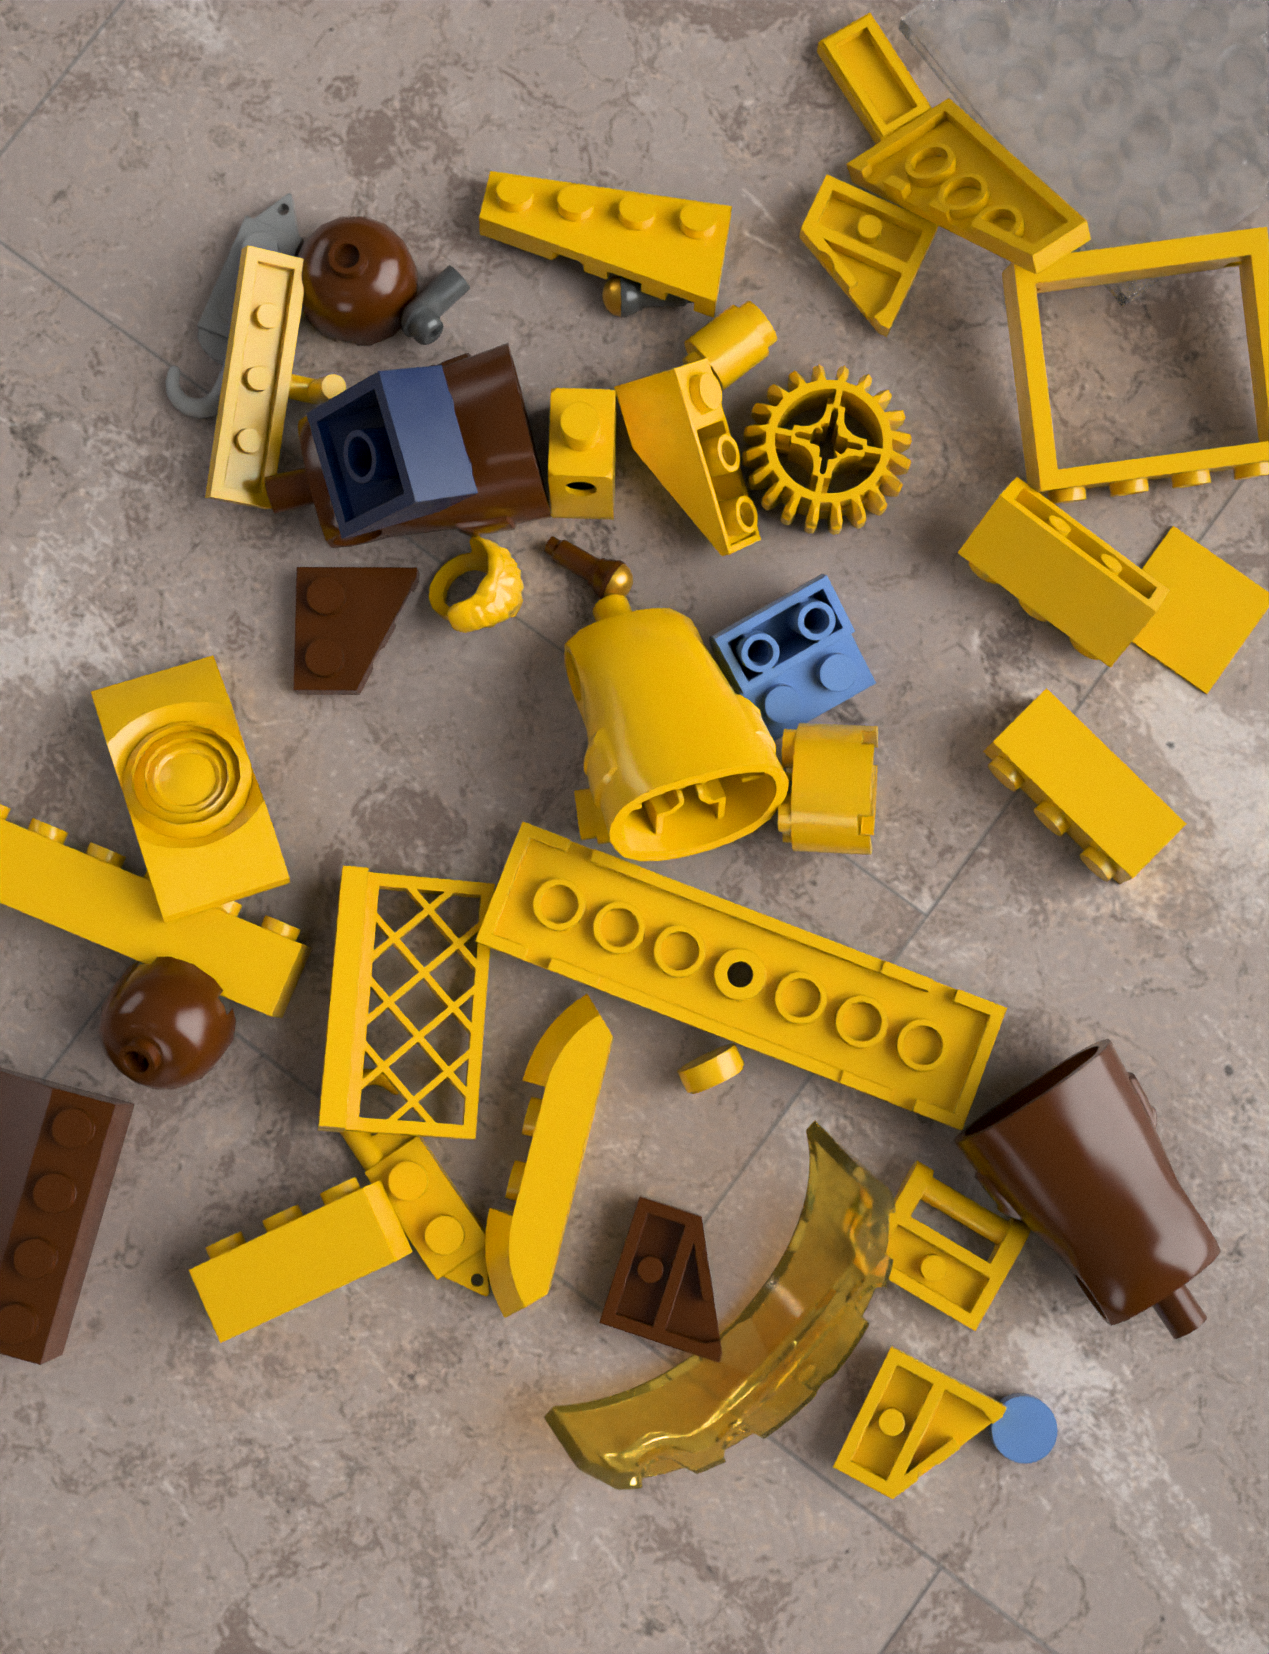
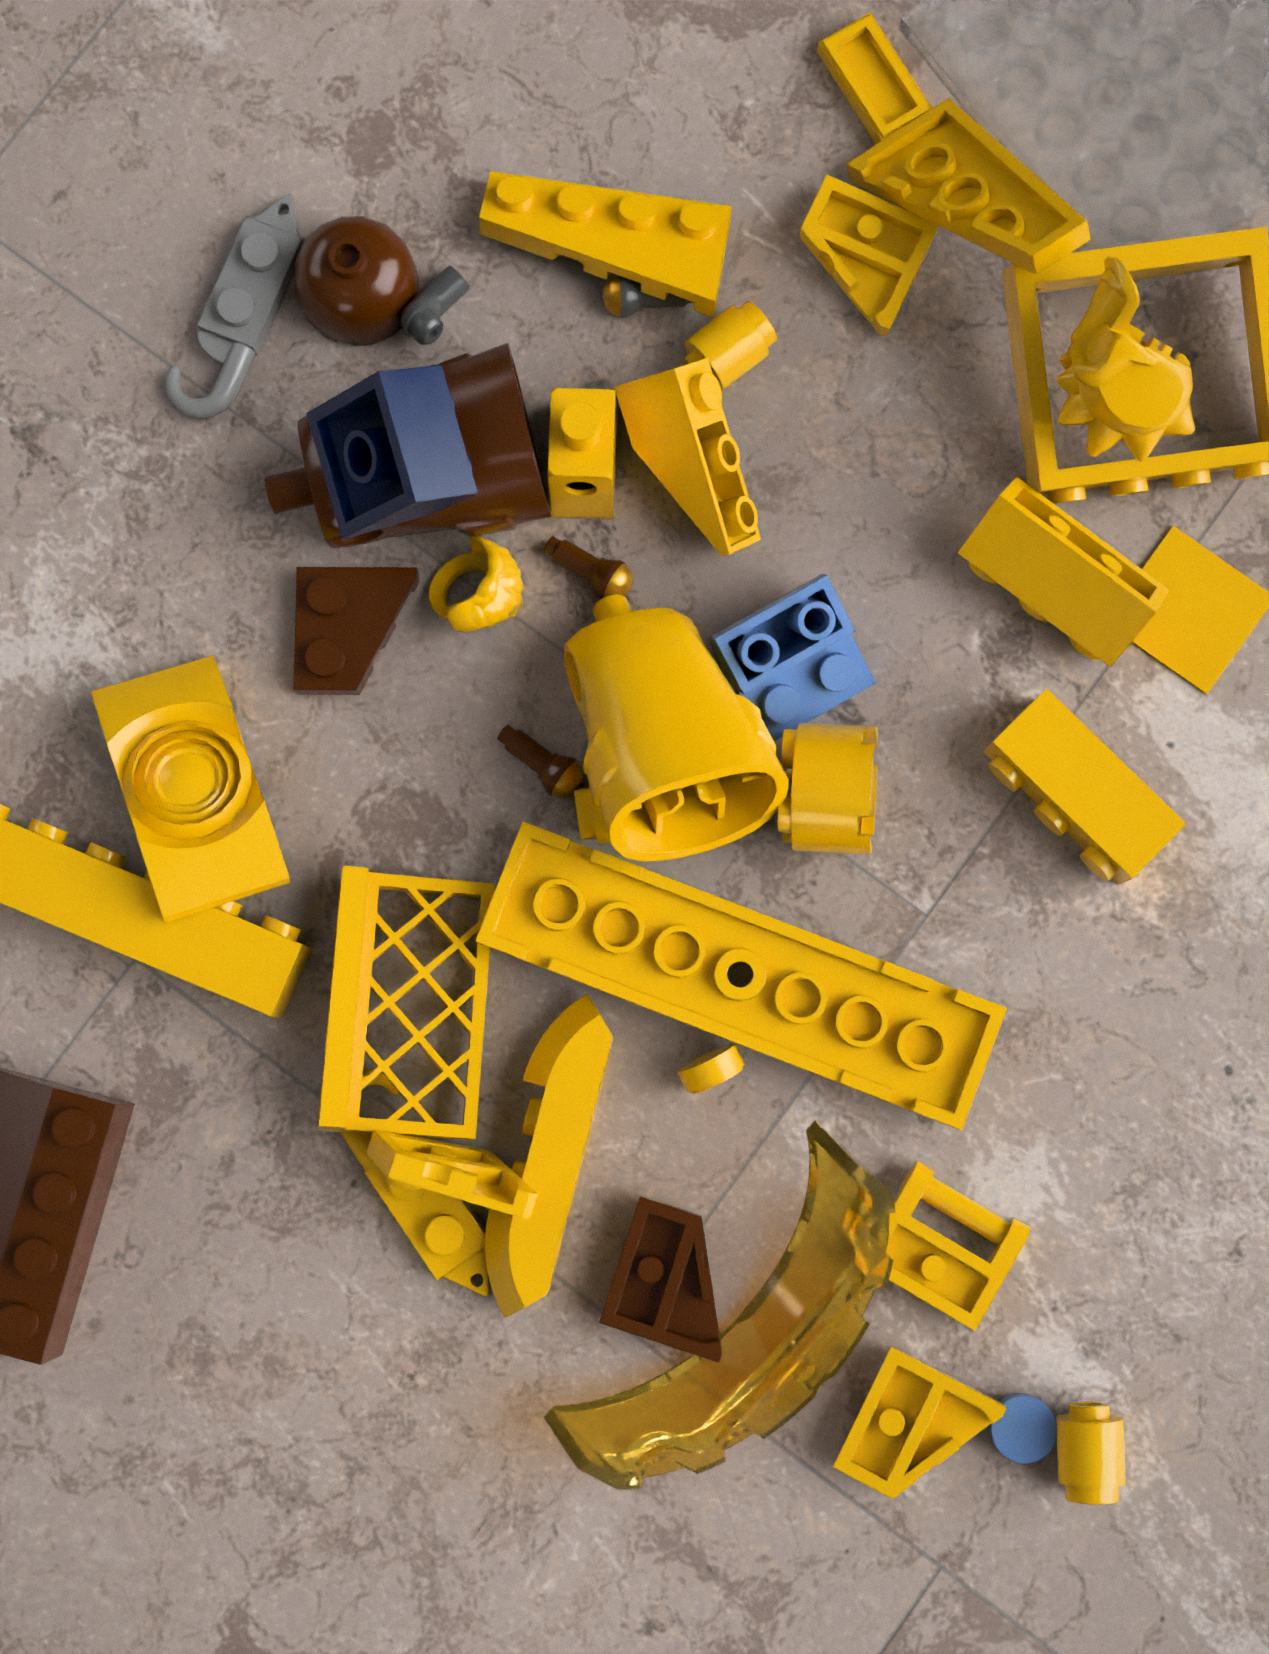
(165, 1024): reddish brown cylinder -> none
(260, 378): yellow plate -> none
(299, 1257): yellow brick -> none
(451, 1170): none -> yellow wing
(557, 772): none -> reddish brown piece
(849, 450): yellow gear -> none
(1090, 1453): none -> yellow brick
(1095, 1185): reddish brown torso -> none
(1117, 379): none -> yellow head

